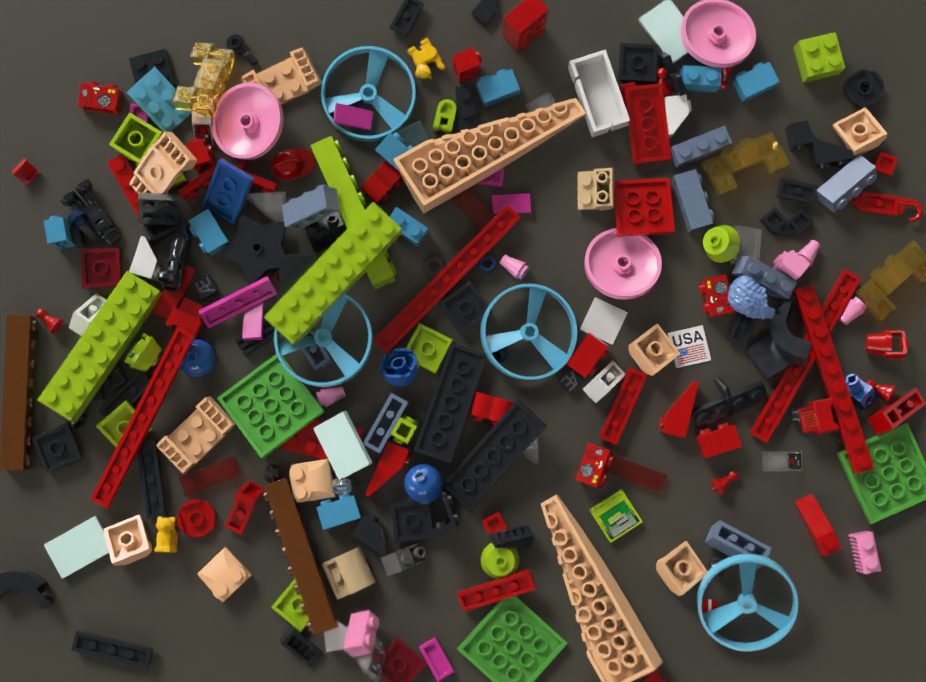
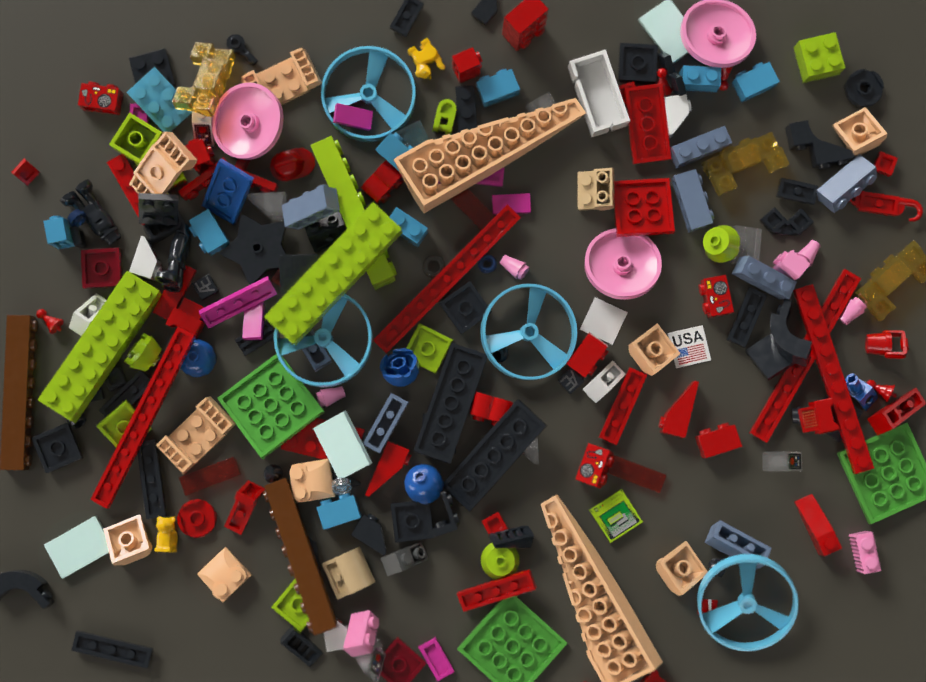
(404, 430): lime brick -> none
(720, 484): red piece -> none
(729, 403): black plate -> none
(749, 298): medium blue piece -> none

